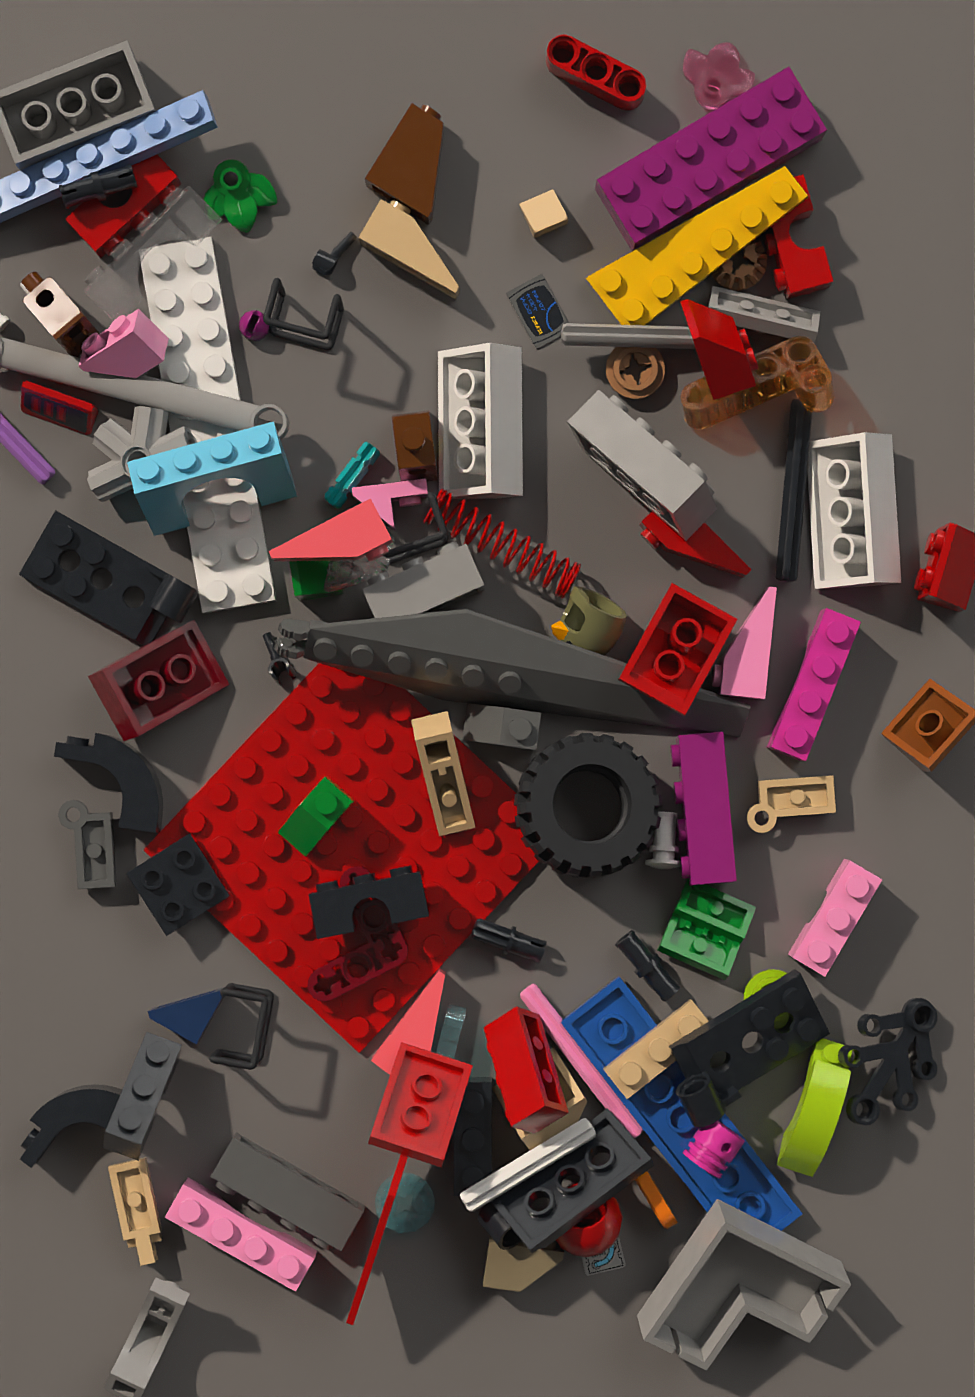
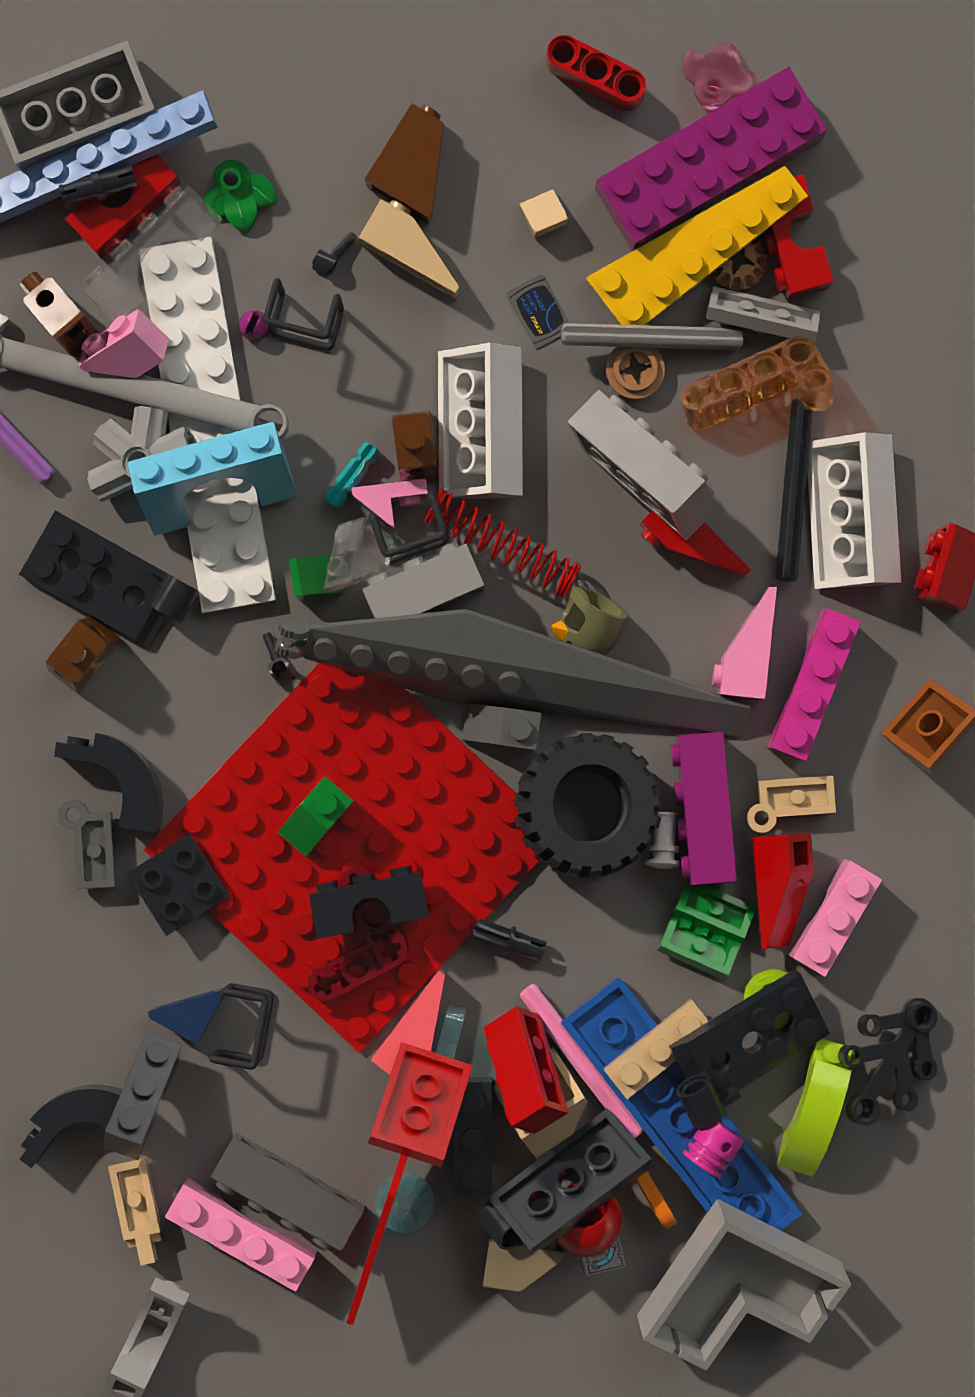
(58, 408): slope -> none
(81, 652): none -> reddish brown torso
(158, 680): dark red slope -> none
(345, 537): coral slope -> none
(443, 773): tan slope -> none
(528, 1165): white axle -> none
(647, 965): black pin -> none
(677, 649): red slope -> none
(721, 349): red slope -> none
(782, 880): none -> red slope

